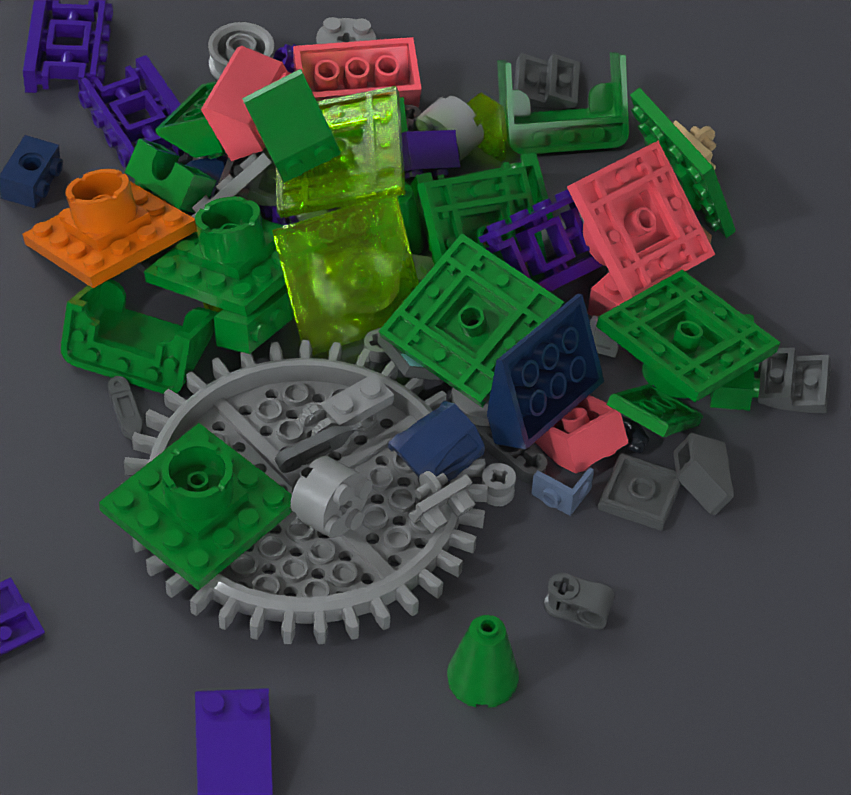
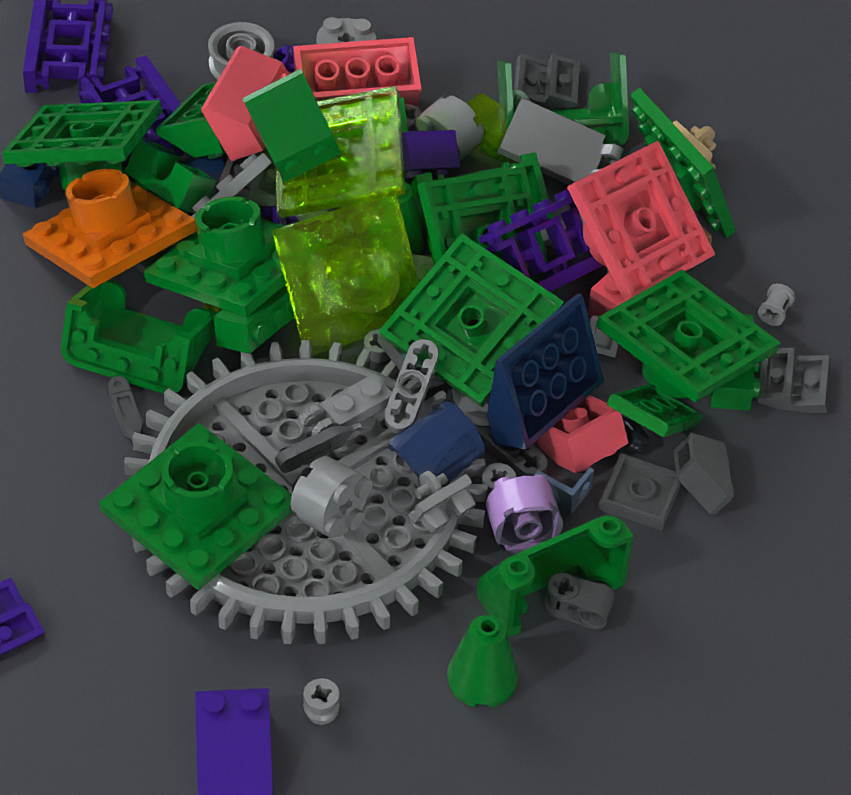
(82, 136): none -> green piece
(314, 708): none -> light grey wheel
(411, 361): none -> light grey beam
(523, 512): none -> lavender brick
(562, 146): none -> light grey tile
(592, 550): none -> green windscreen
(774, 308): none -> light grey bush

